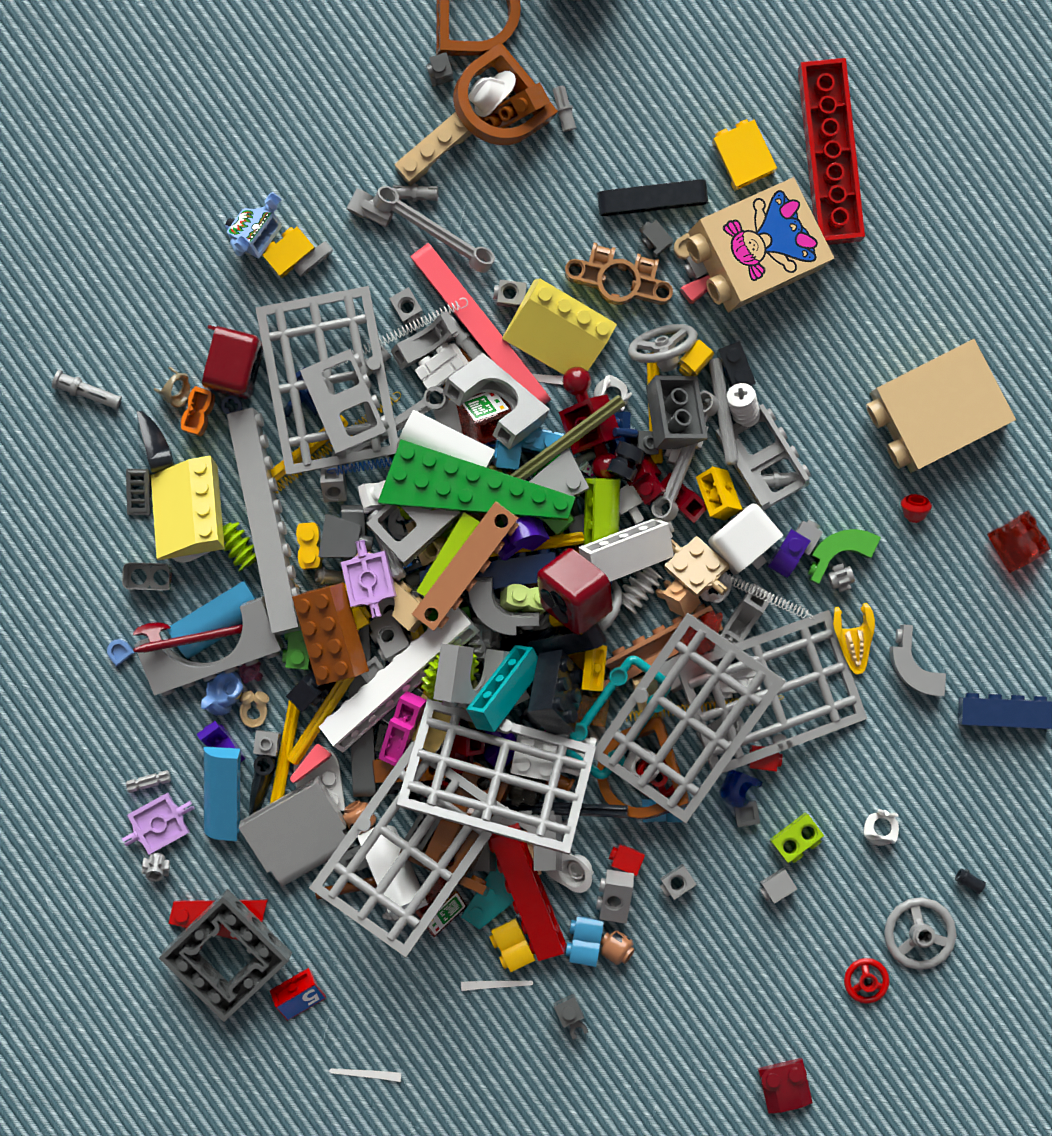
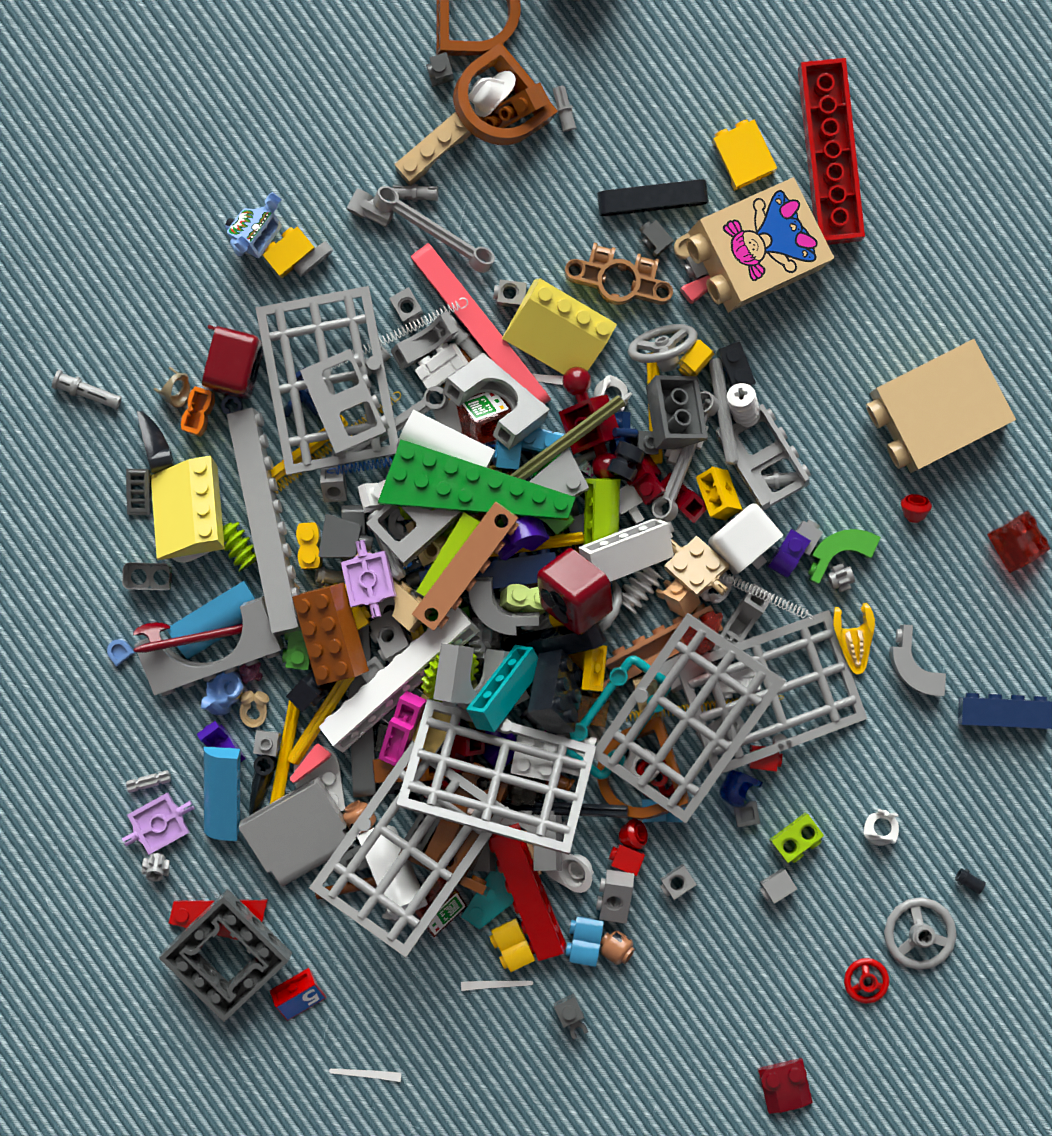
(633, 834): none -> red cone

